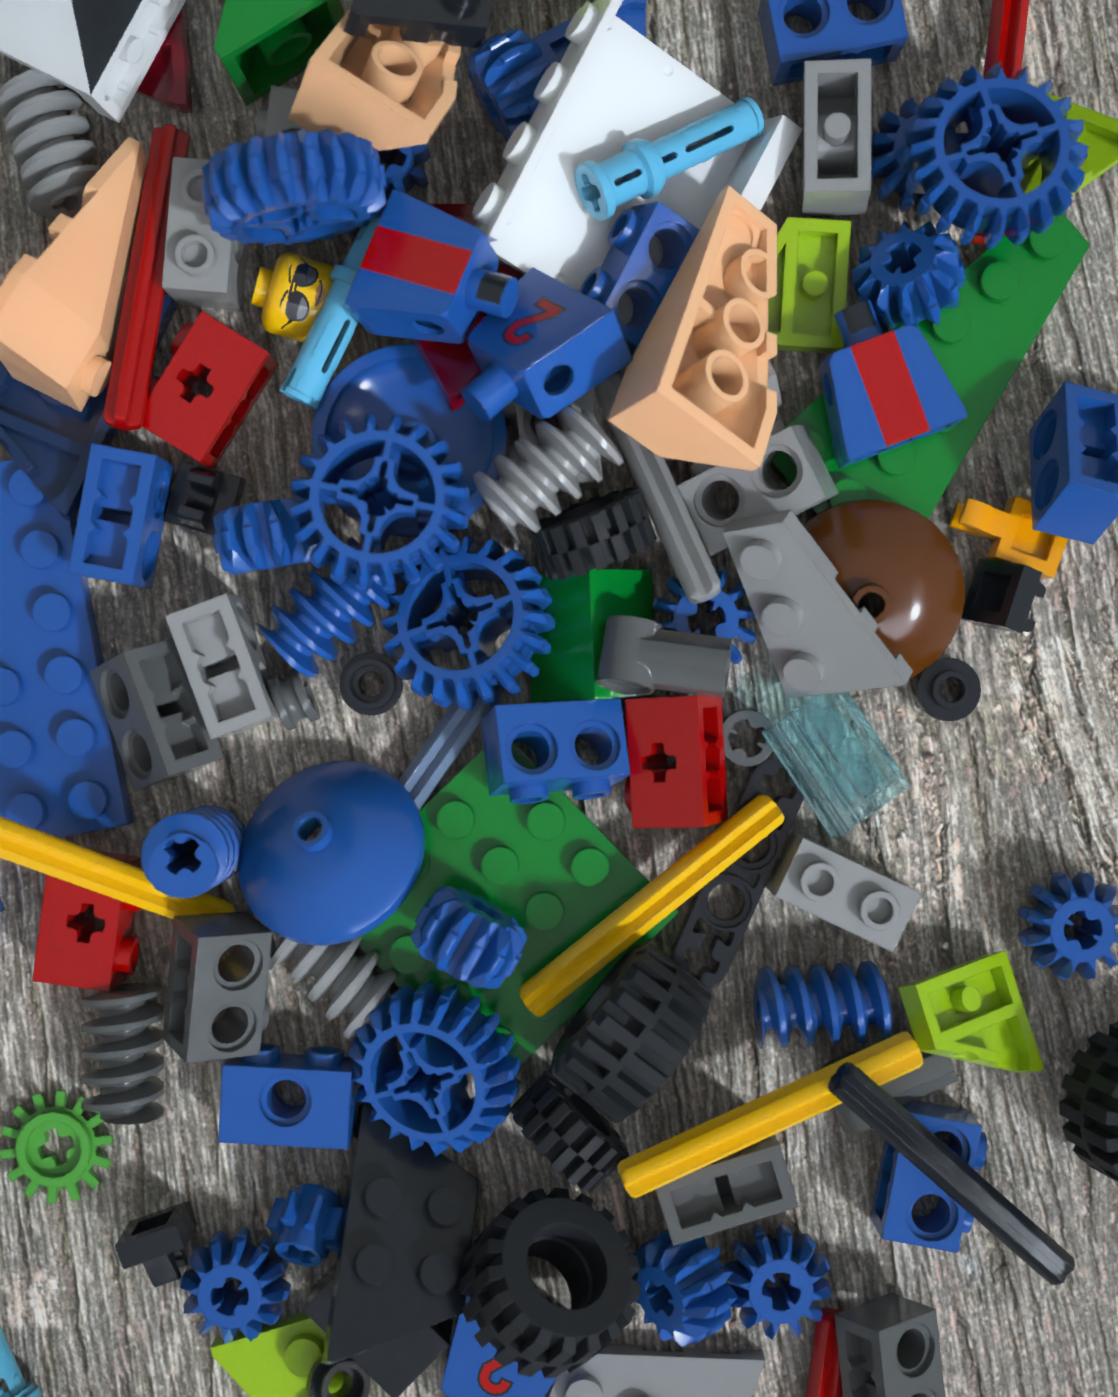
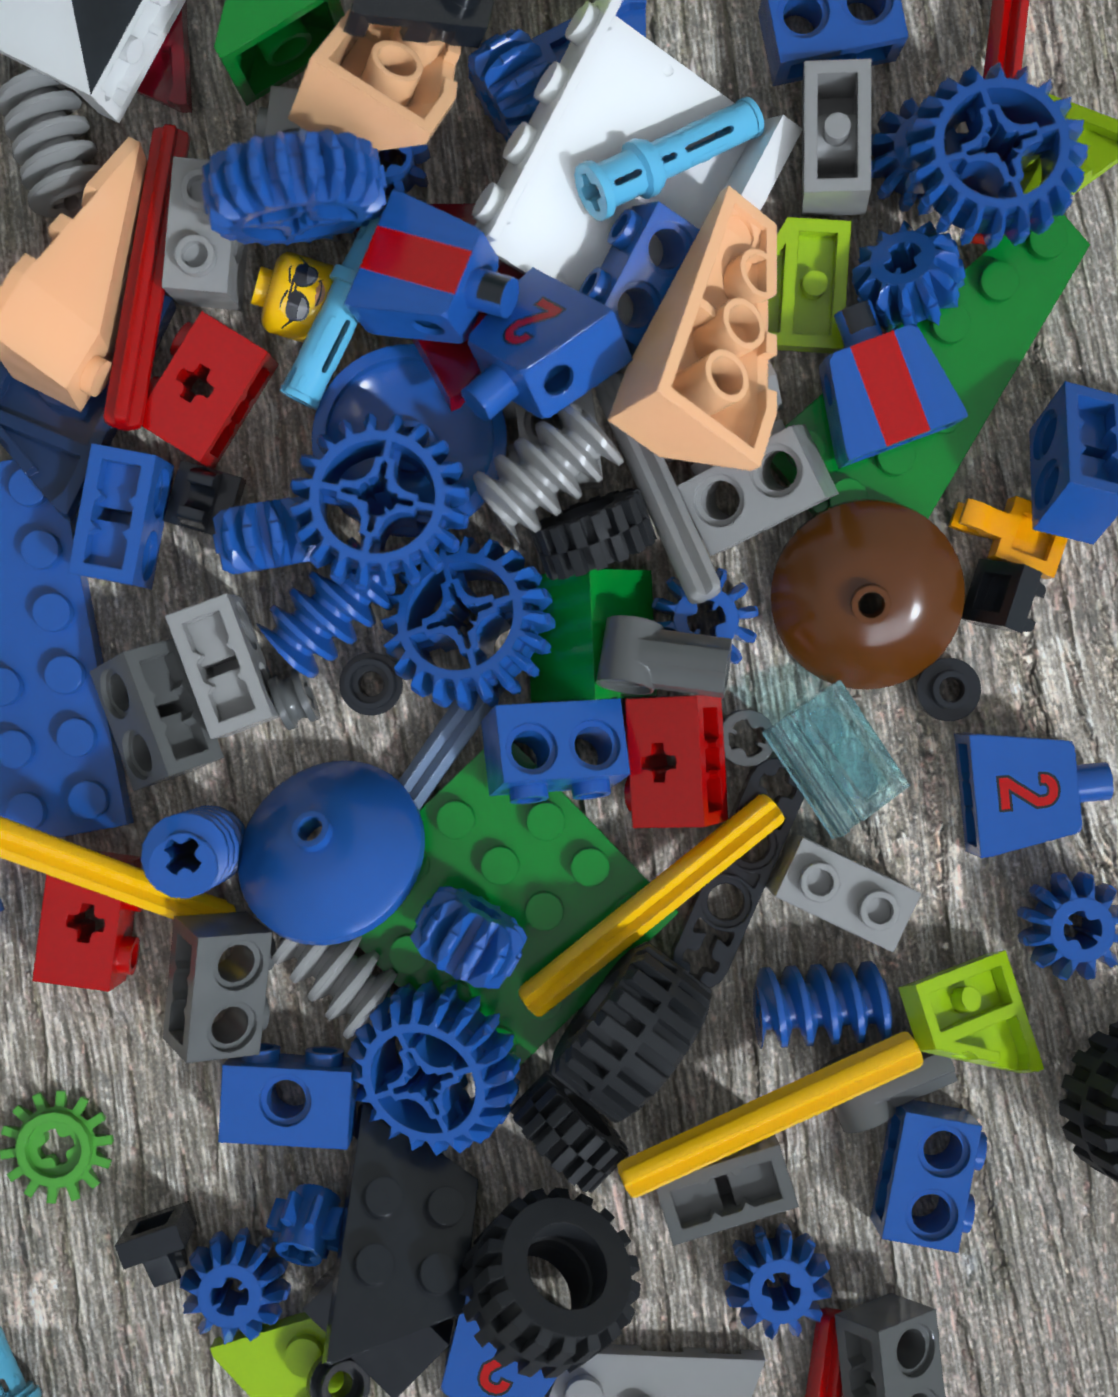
(125, 1054): dark grey piece -> none
(683, 1288): blue gear -> none
(804, 614): light grey wing -> none
(950, 1173): black axle -> none
(1023, 790): none -> blue torso

